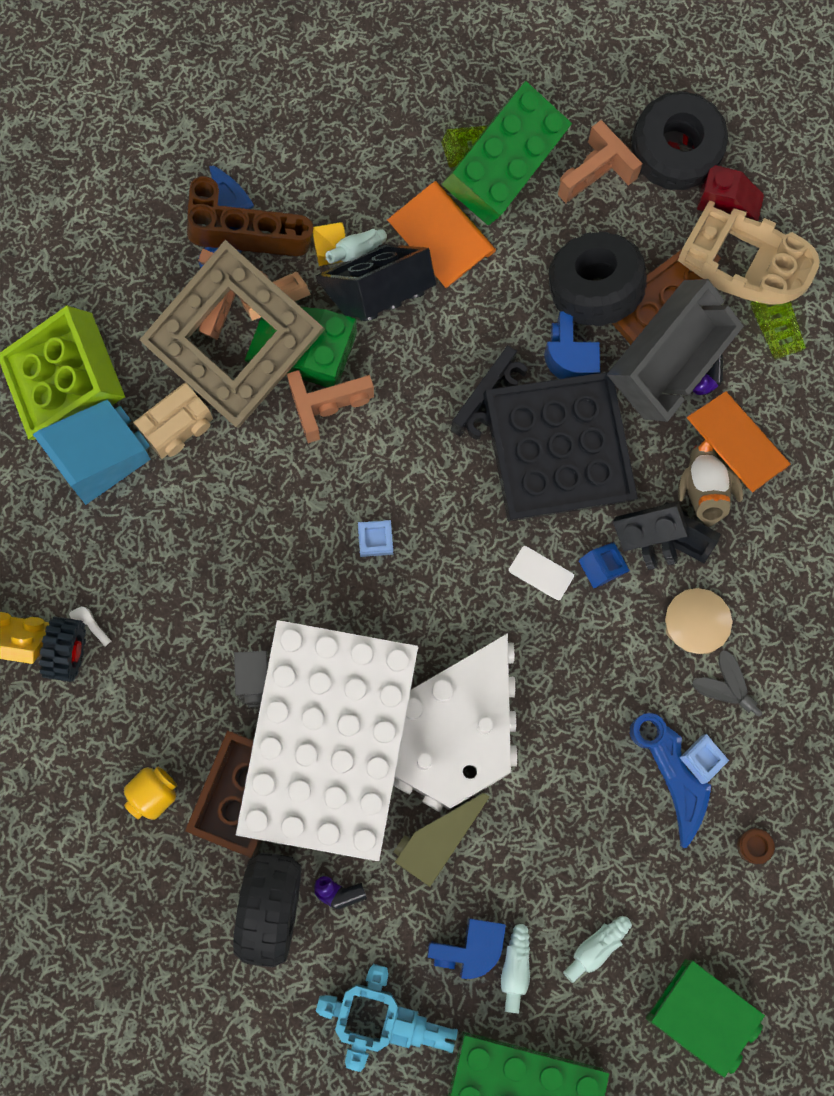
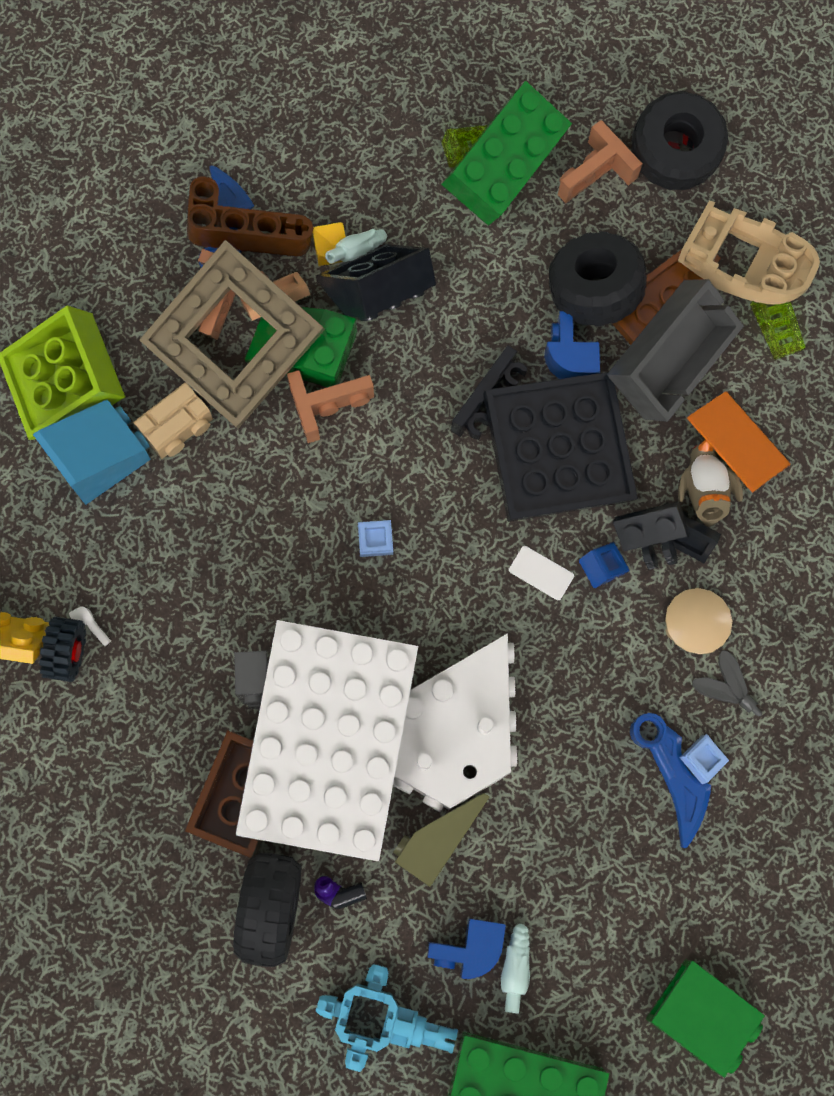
(150, 793): yellow head -> none
(440, 225): orange piece -> none
(598, 948): light aqua piece -> none
(712, 378): arm -> none
(729, 191): dark red slope -> none
(755, 846): reddish brown tile -> none

